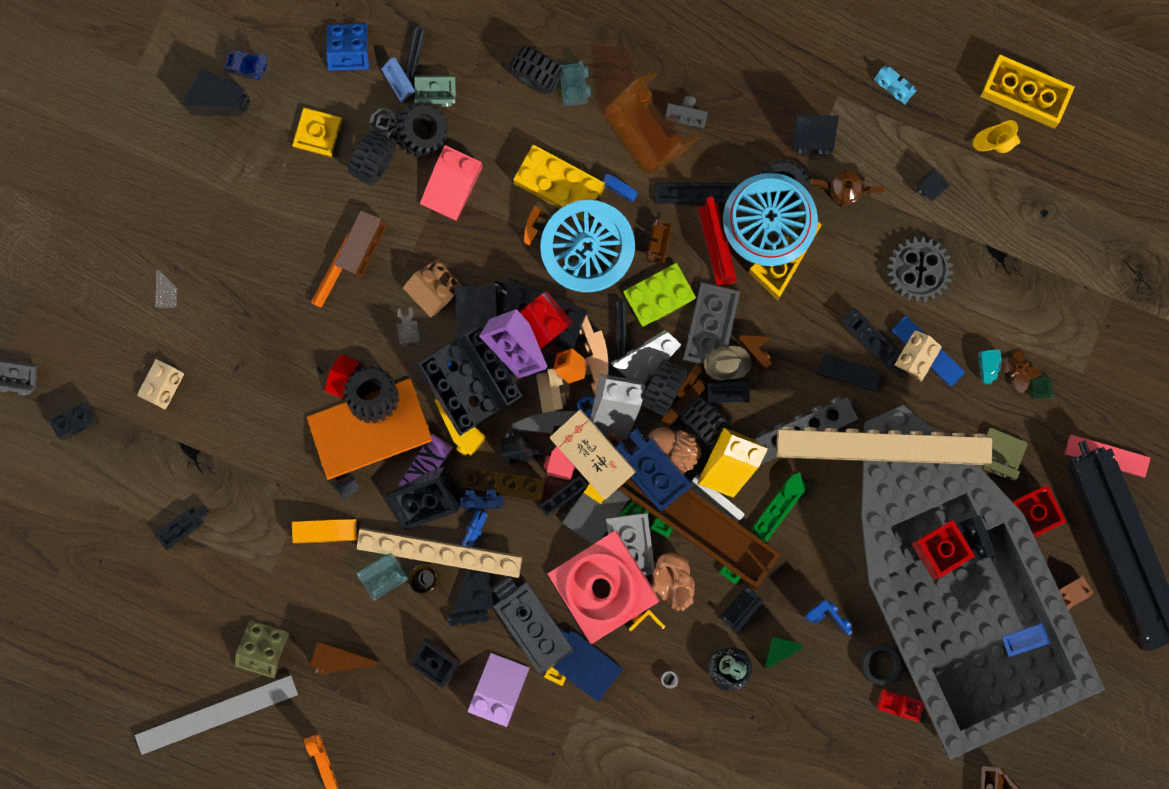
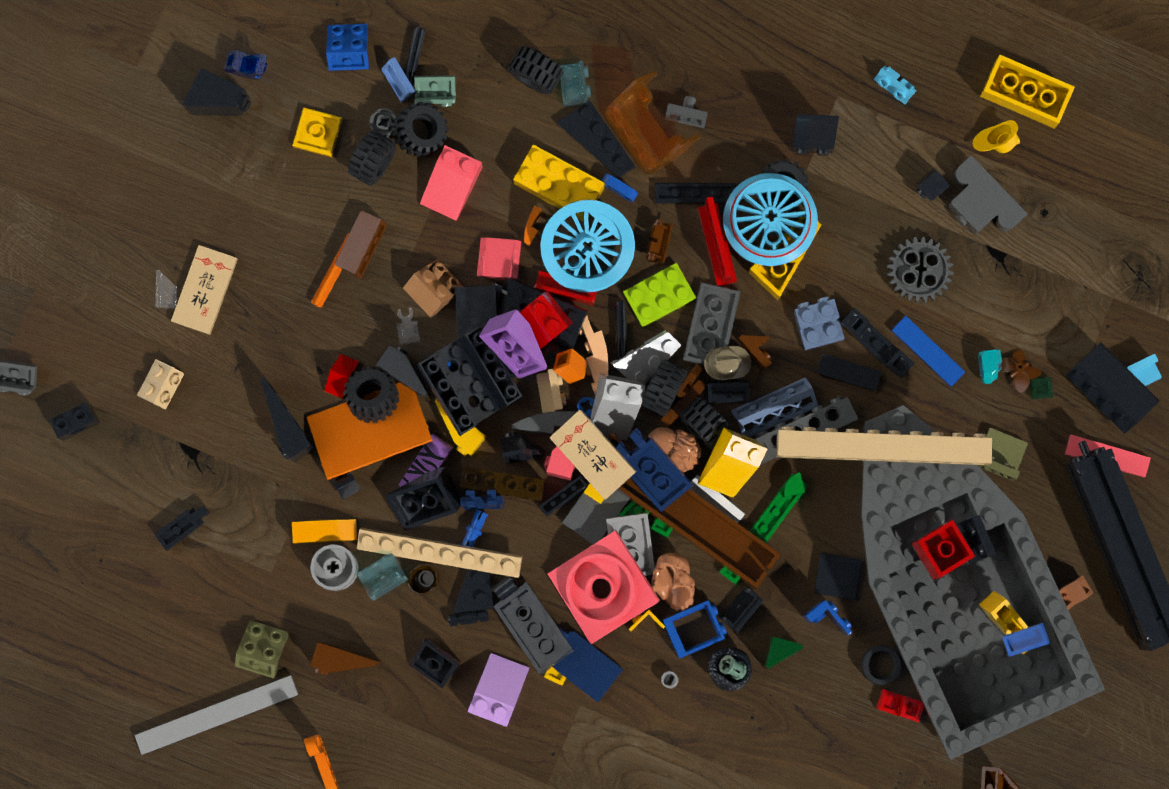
(204, 290): none -> tan tile
(289, 434): none -> black slope
(322, 567): none -> light grey wheel
(403, 370): none -> black slope
(499, 259): none -> coral slope
(546, 282): none -> red panel
(594, 135): none -> black wing
(674, 637): none -> blue window
(774, 404): none -> sand blue fence
(818, 323): none -> sand blue plate
(837, 576): none -> black tile
(844, 195): reddish brown helmet -> none
(918, 355): tan bracket -> none
(983, 200): none -> dark grey brick
(1002, 614): none -> yellow slope
(1040, 510): red brick -> none
(1112, 388): none -> black slope
(1146, 370): none -> medium azure panel

